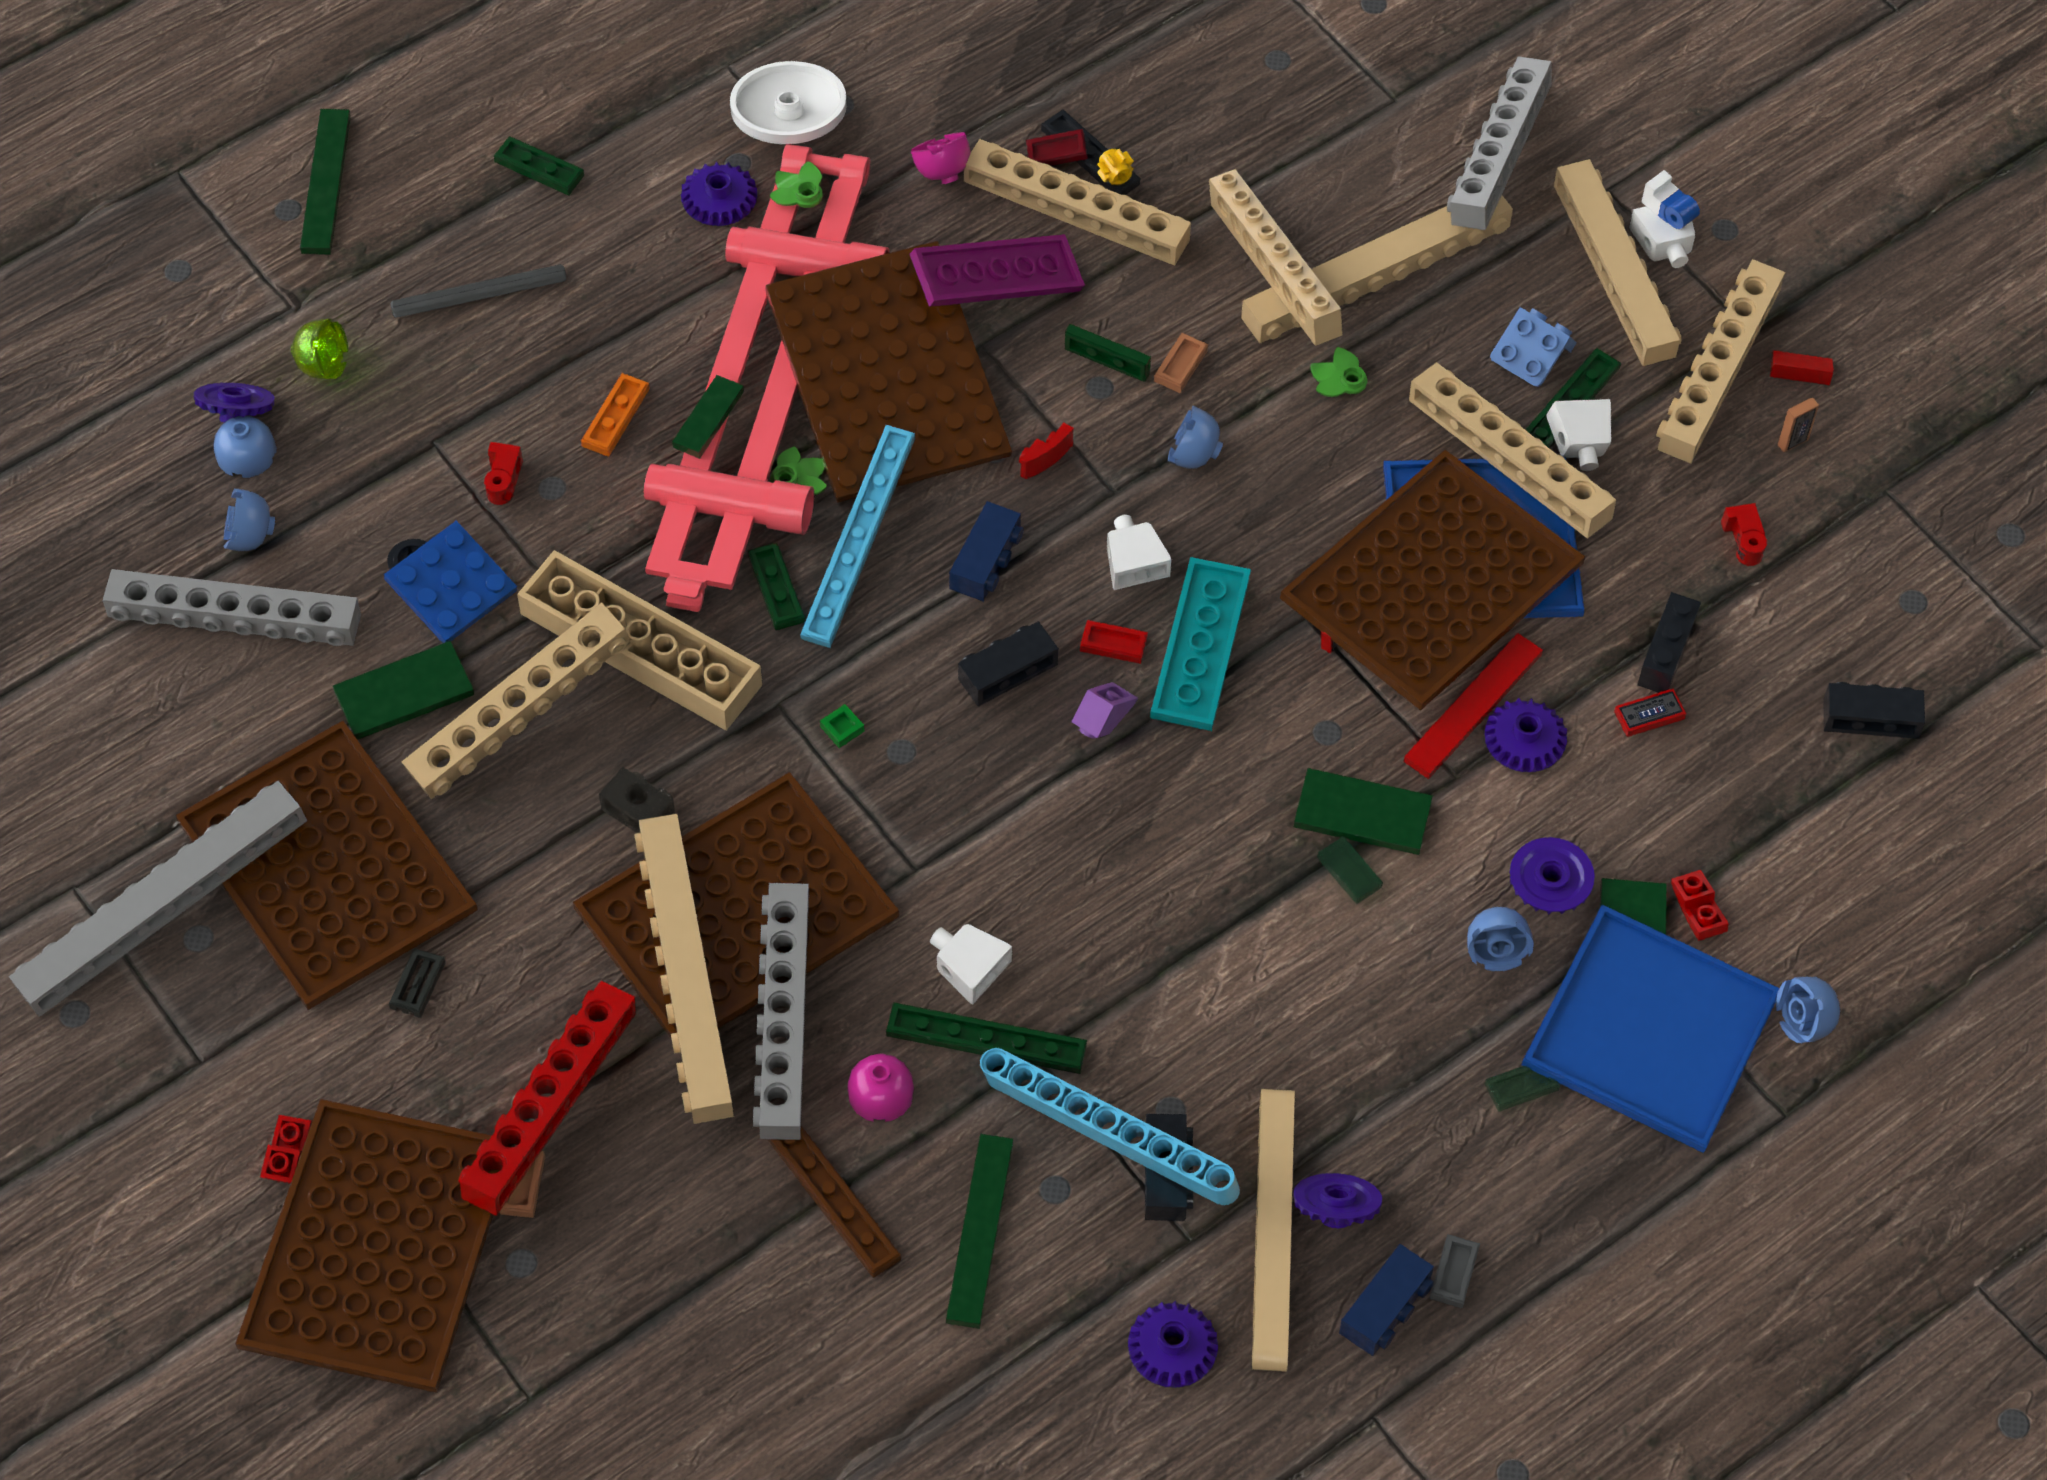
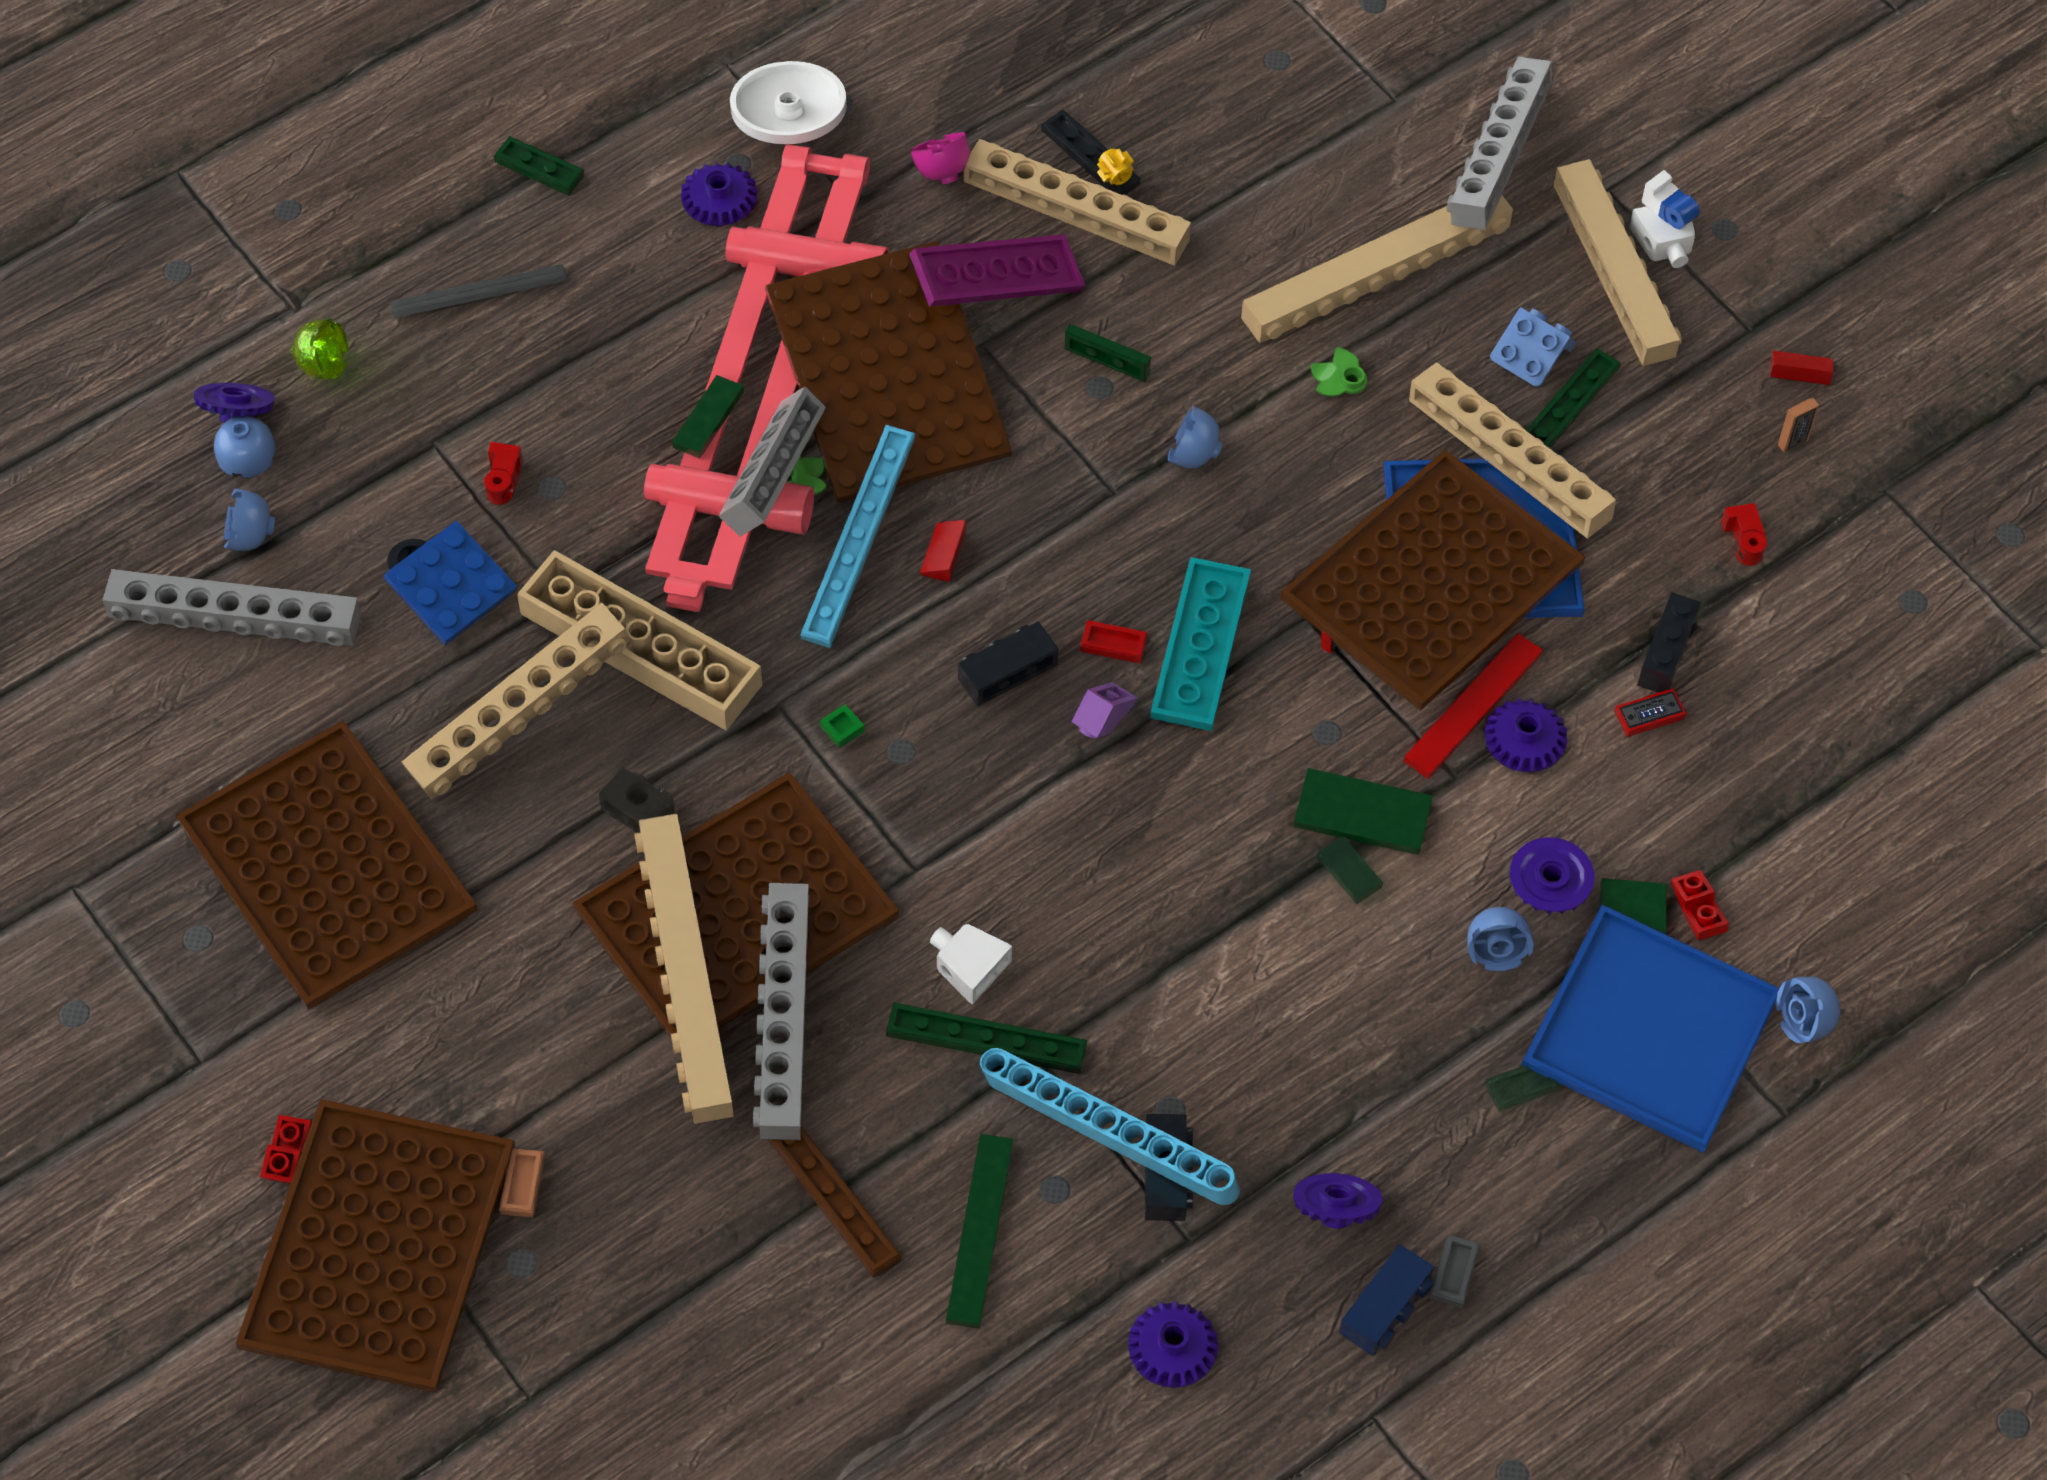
(157, 898): light grey brick -> none
(325, 181): dark green tile -> none
(403, 690): dark green tile -> none
(408, 1006): pearl dark grey tile -> none
(493, 1190): red brick -> none
(615, 414): orange tile -> none
(772, 462): none -> light grey brick
(776, 586): dark green tile -> none
(795, 188): bright green plate -> none
(880, 1088): dark pink cylinder -> none
(944, 550): none -> red slope
(986, 551): dark blue brick -> none
(1044, 455): red slope -> none
(1058, 148): dark red tile -> none
(1136, 554): white torso -> none
(1181, 363): nougat tile -> none
(1273, 1230): tan beam -> none
(1276, 257): tan brick -> none
(1581, 429): white torso -> none
(1720, 362): tan brick -> none
(1874, 710): black brick -> none

